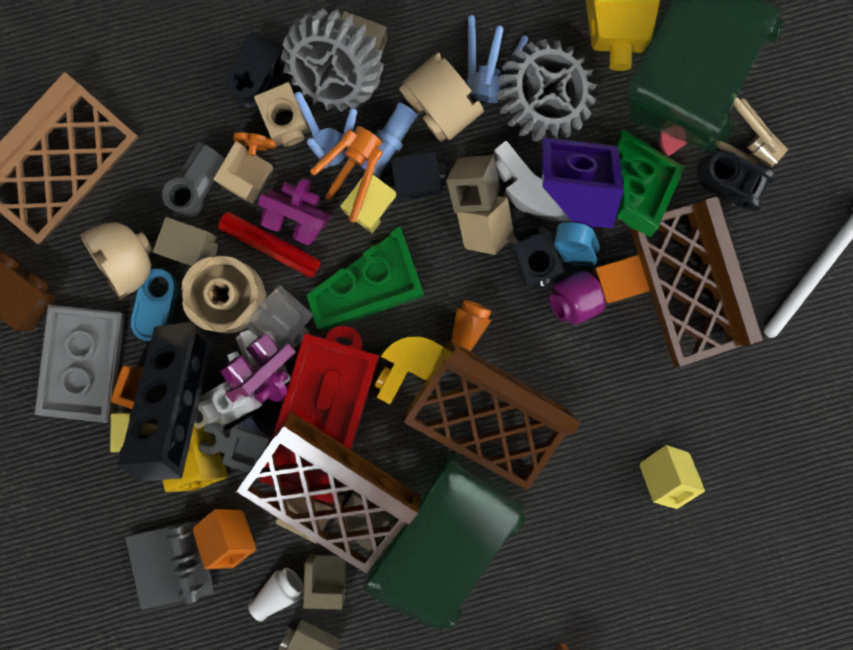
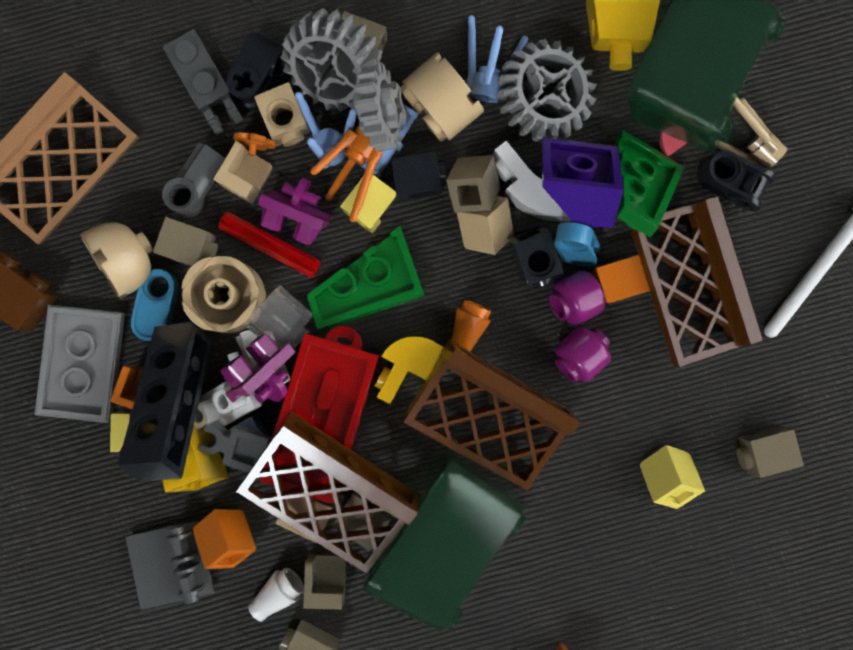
(201, 78): none -> dark grey hinge
(379, 107): none -> light grey gear
(583, 354): none -> magenta head
(769, 452): none -> dark tan brick

